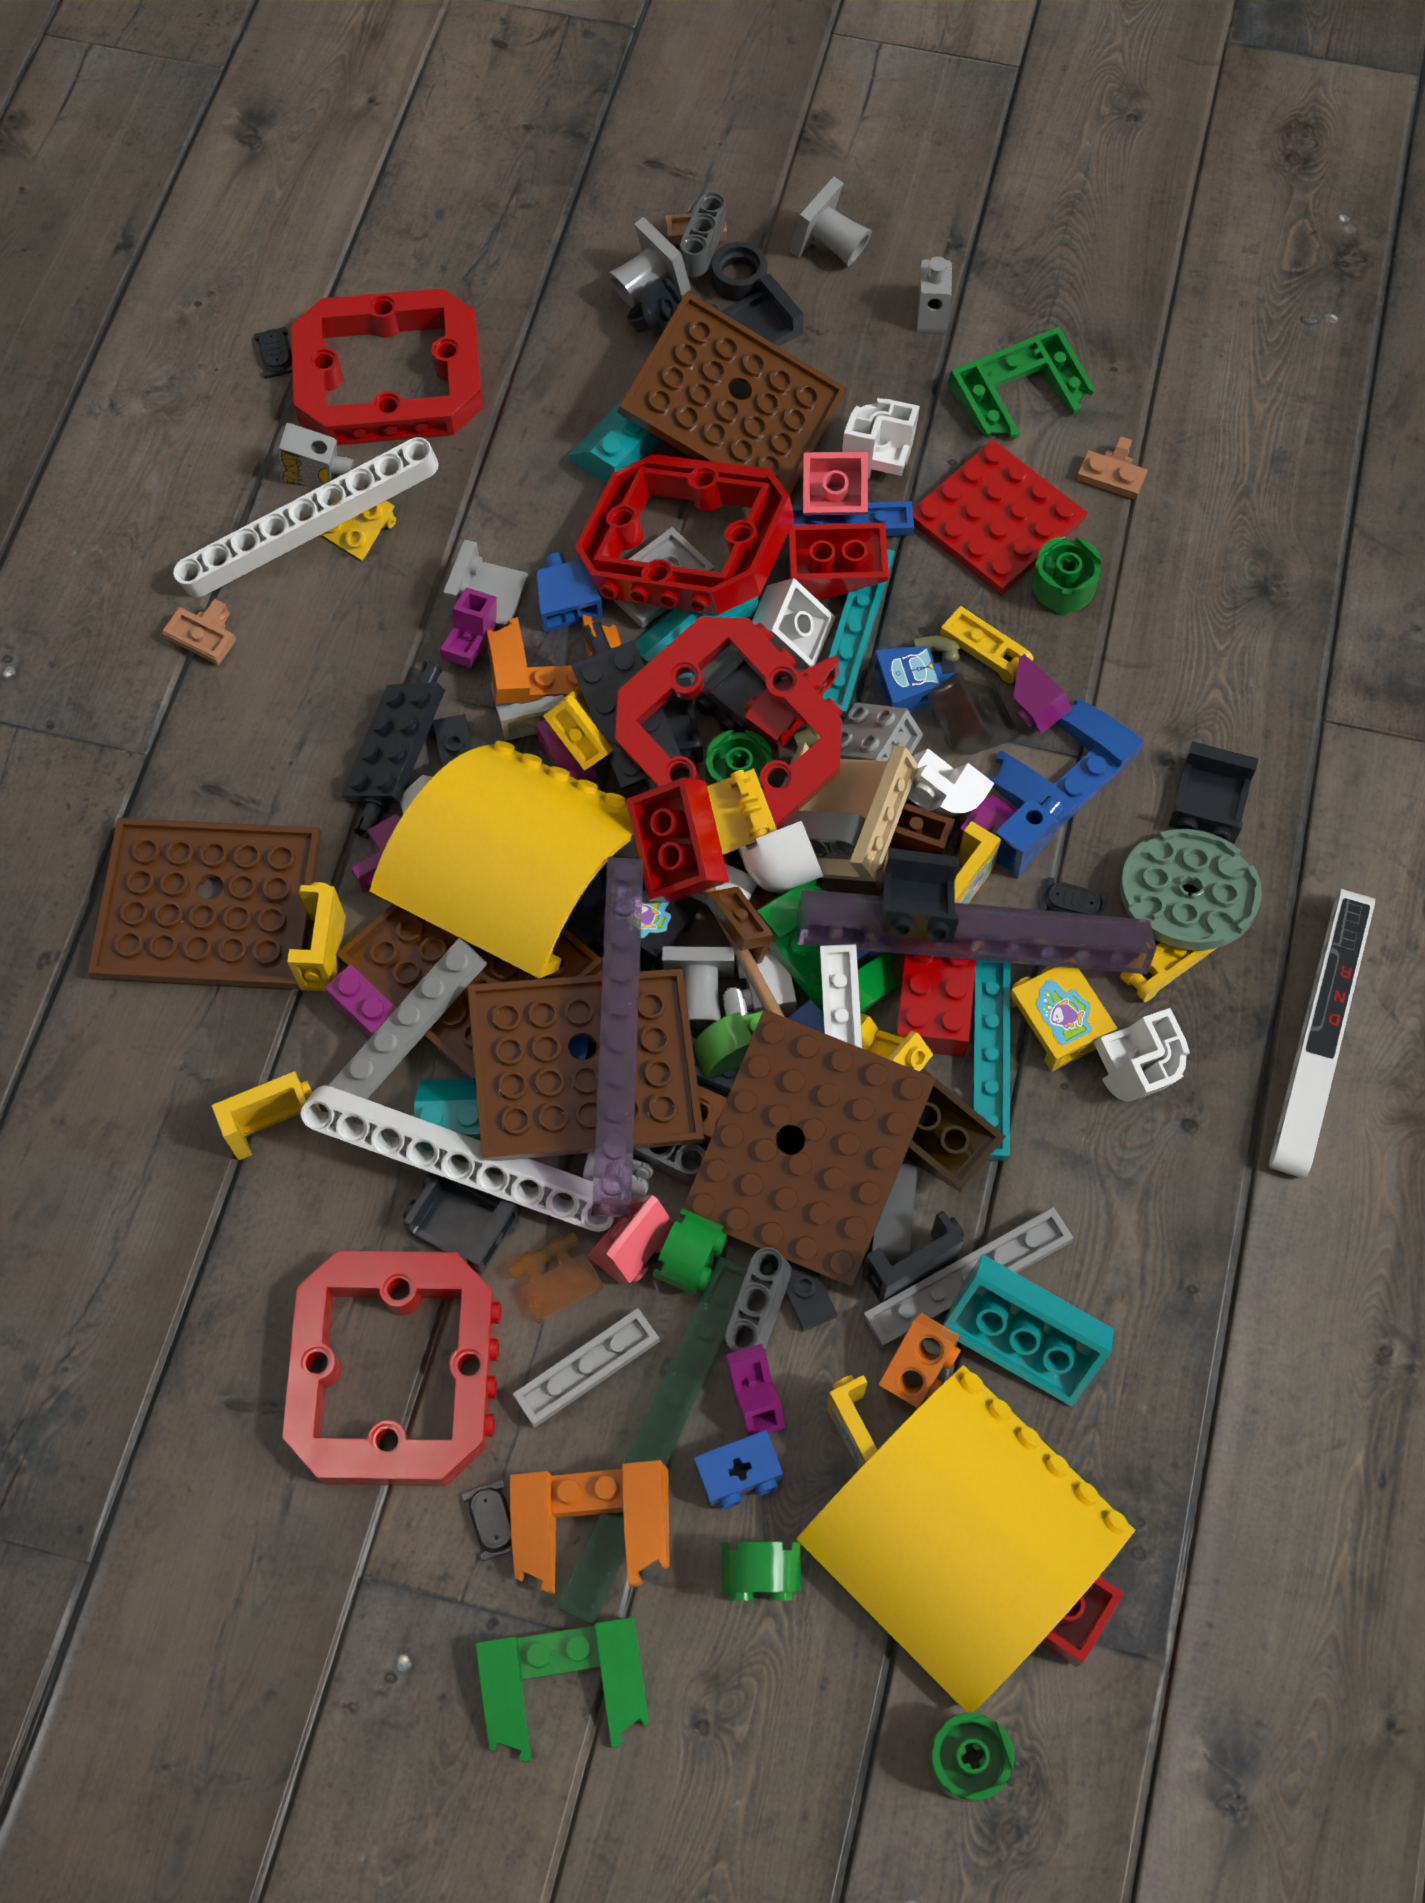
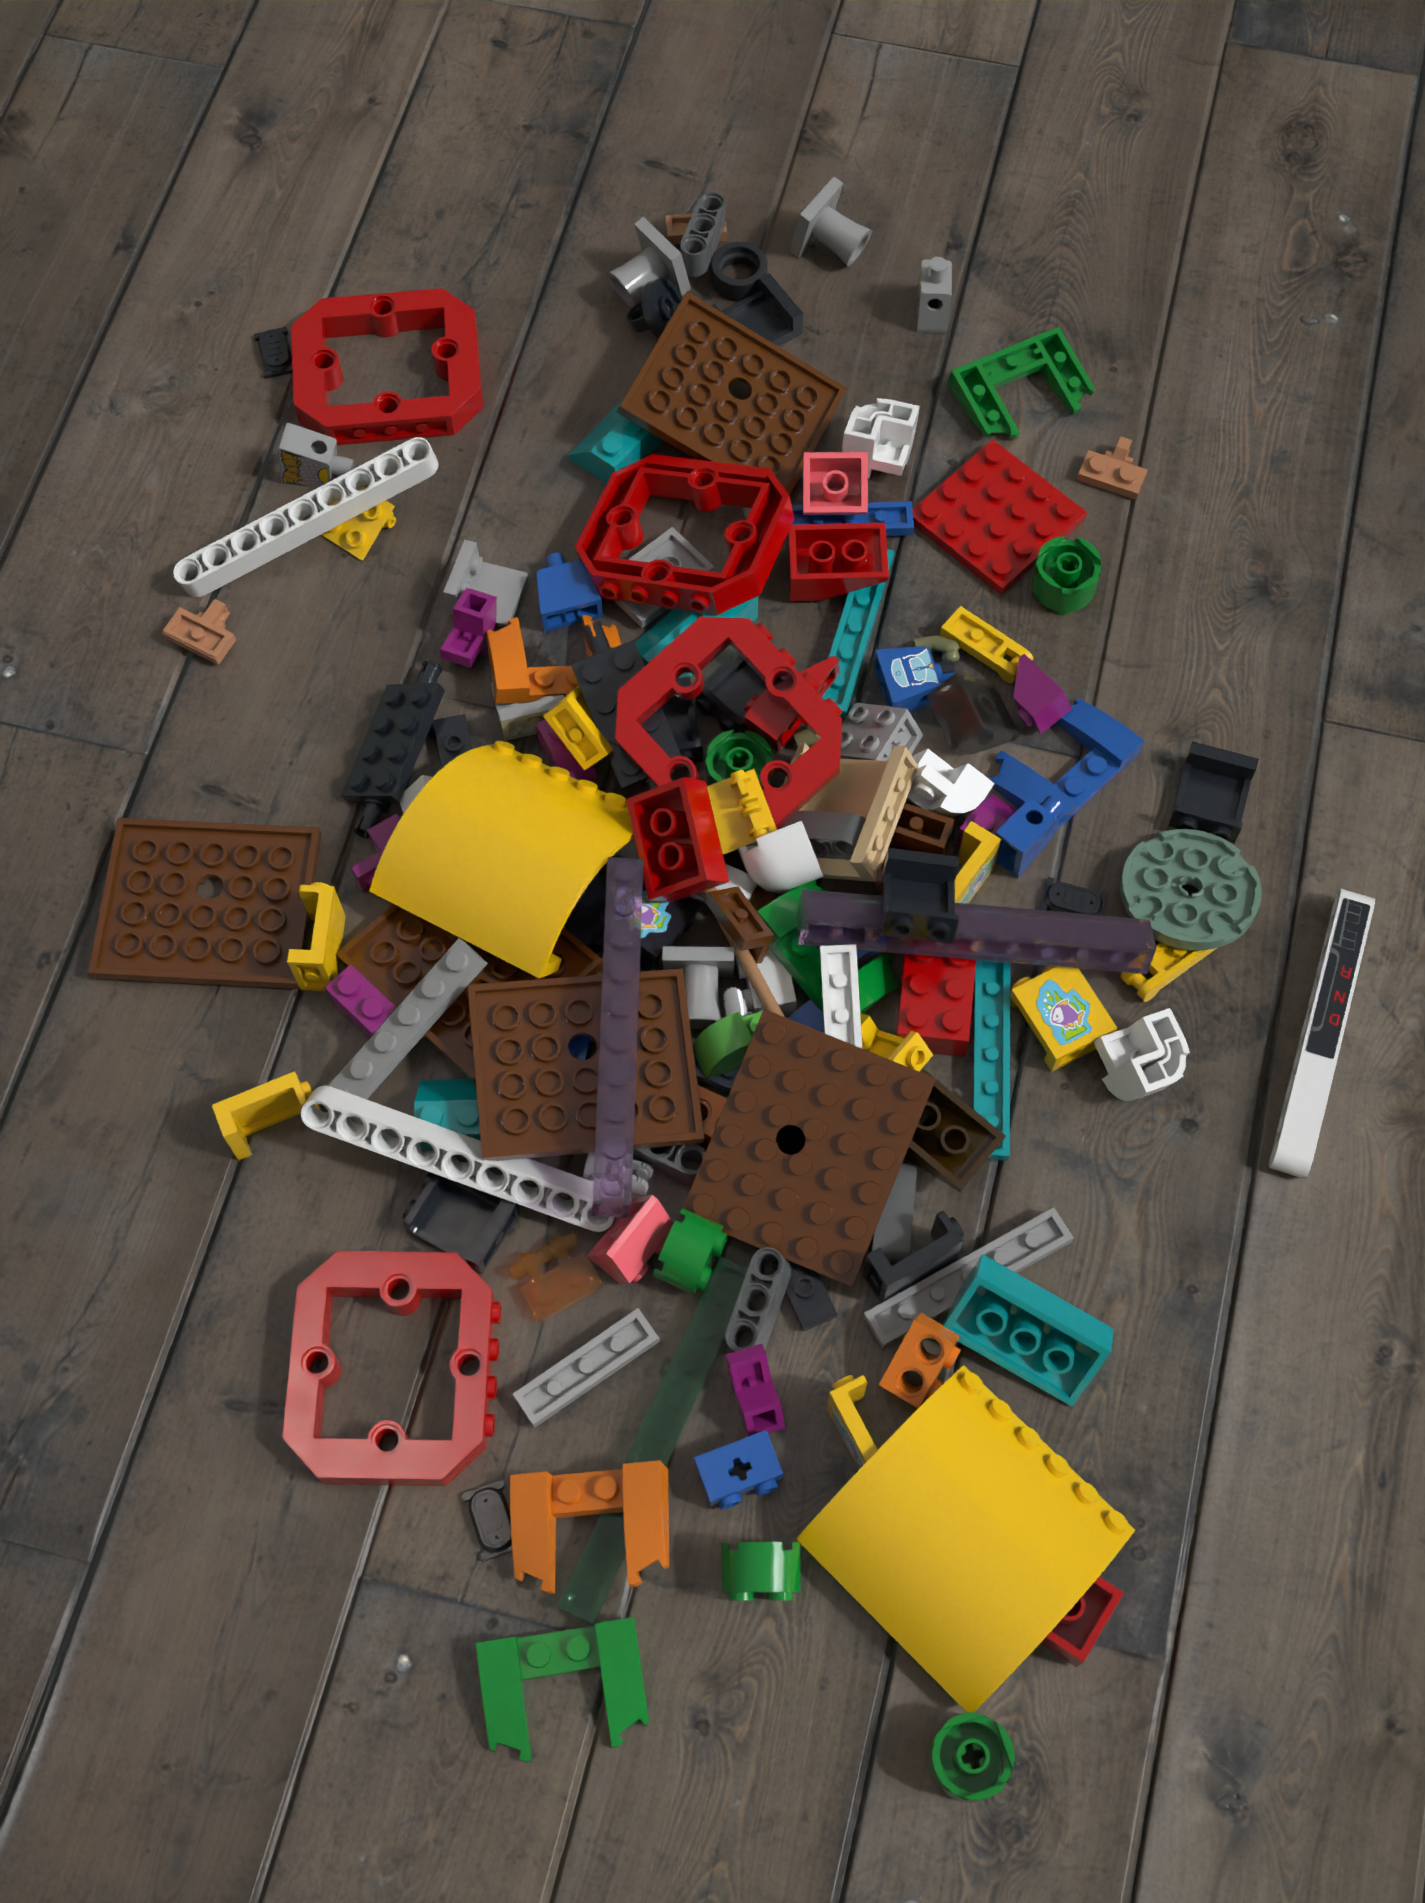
(795, 621): white slope -> none

